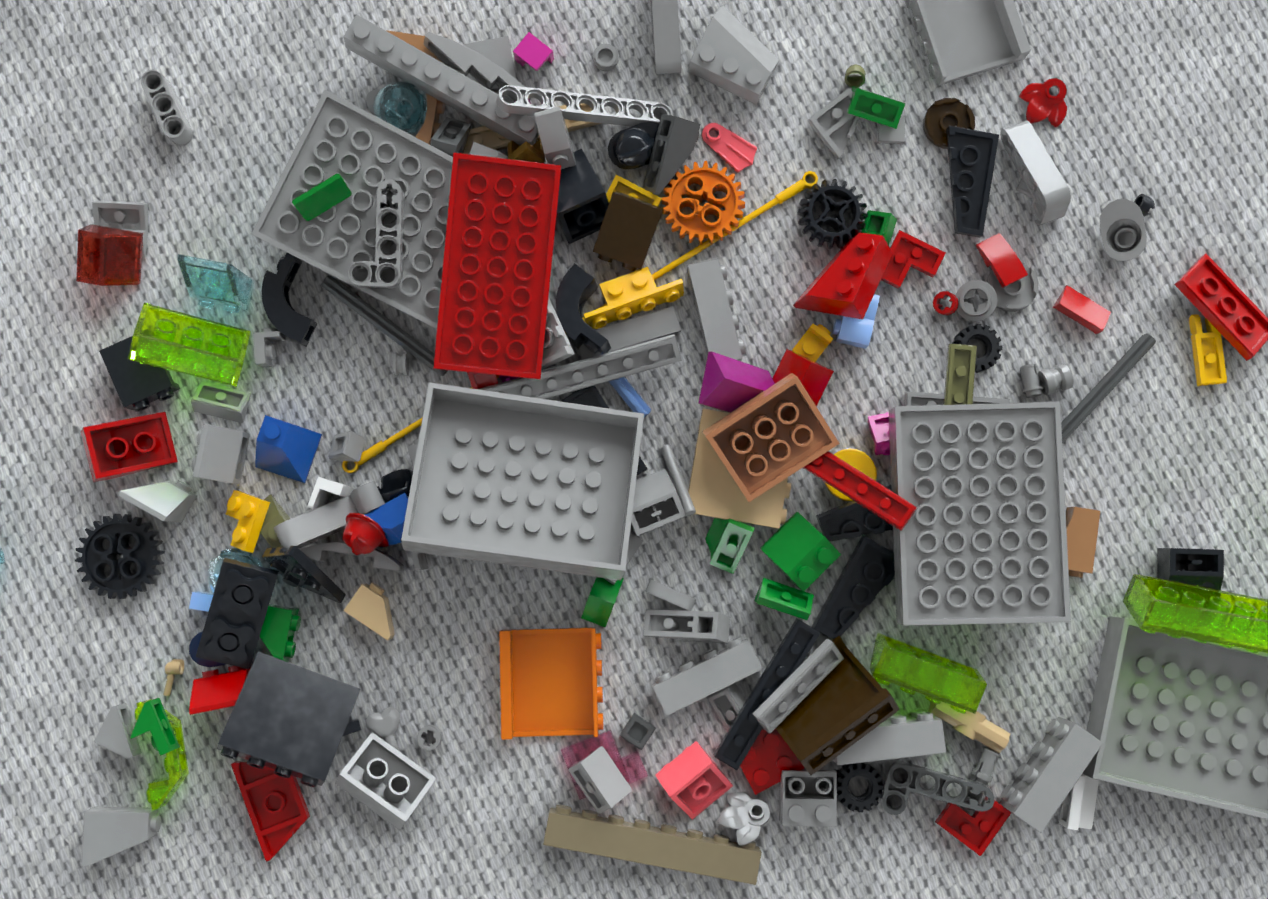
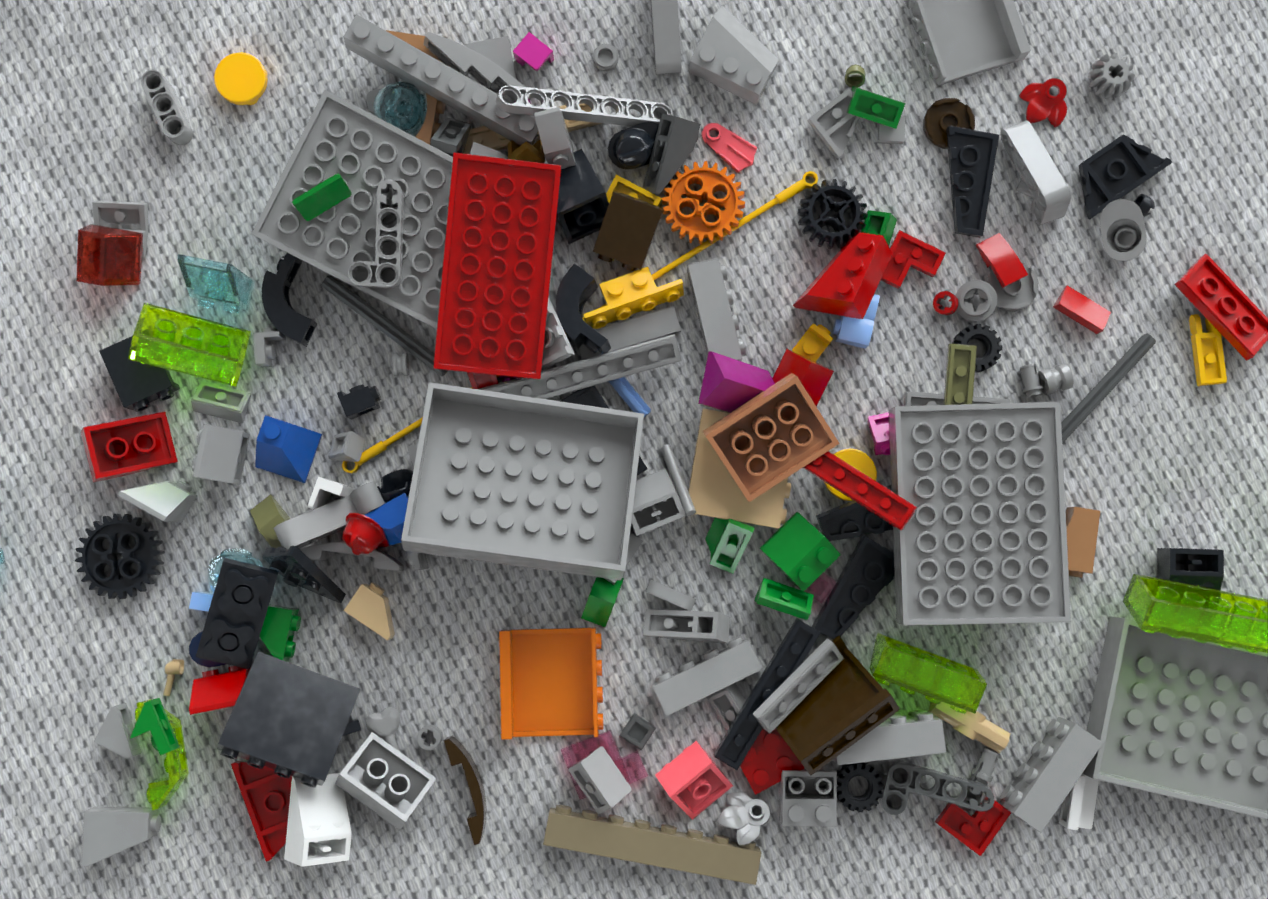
(241, 78): none -> yellow tile
(251, 515): yellow plate -> none
(317, 824): none -> white slope
(359, 401): none -> black brick
(458, 754): none -> dark brown slope
(821, 587): none -> clear pink tile
(1105, 83): none -> light grey gear
(1116, 172): none -> black wing

